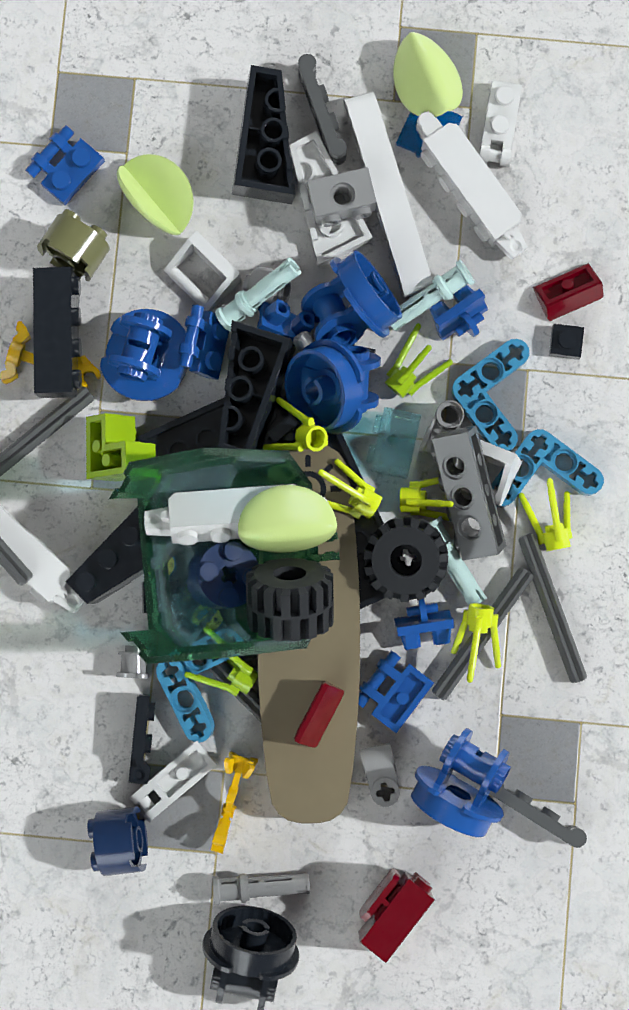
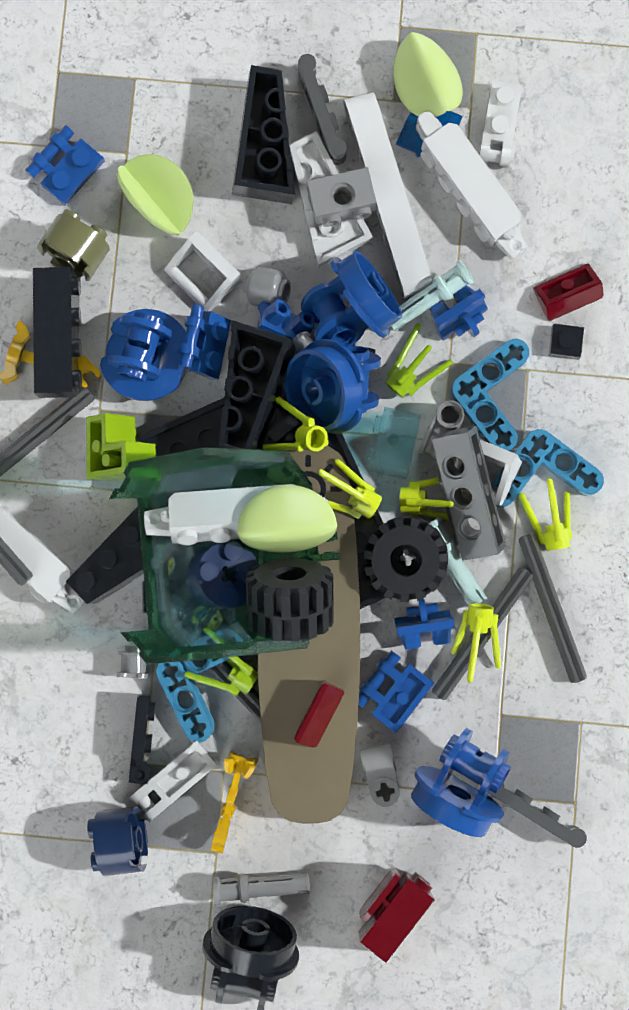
(247, 302): light aqua pin -> none

